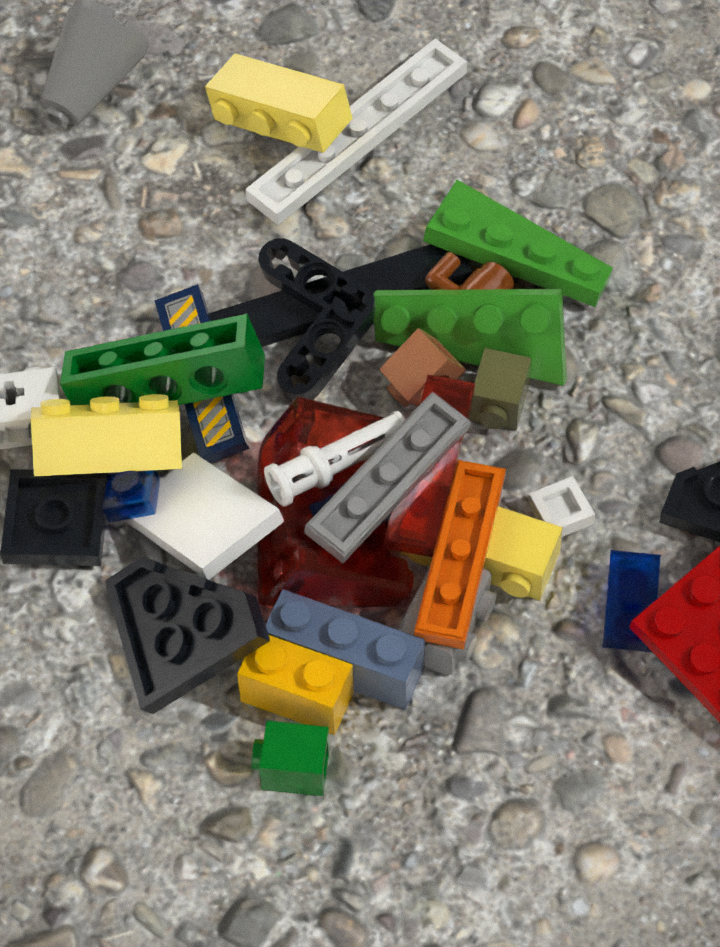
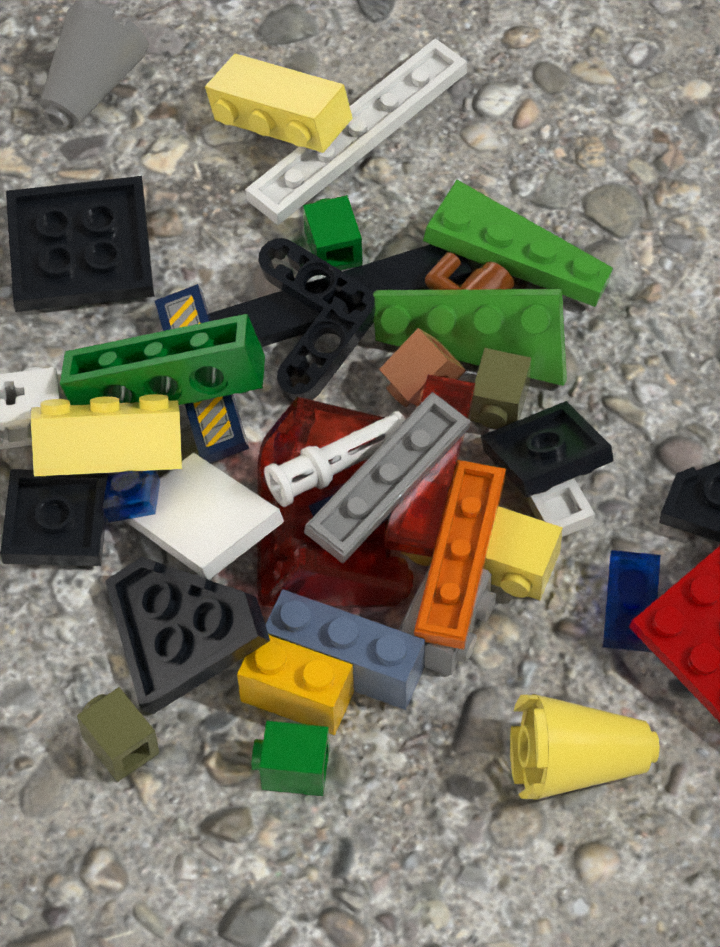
(79, 244): none -> black plate
(117, 733): none -> olive brick
(333, 232): none -> green brick
(547, 449): none -> black plate
(575, 747): none -> light yellow cone

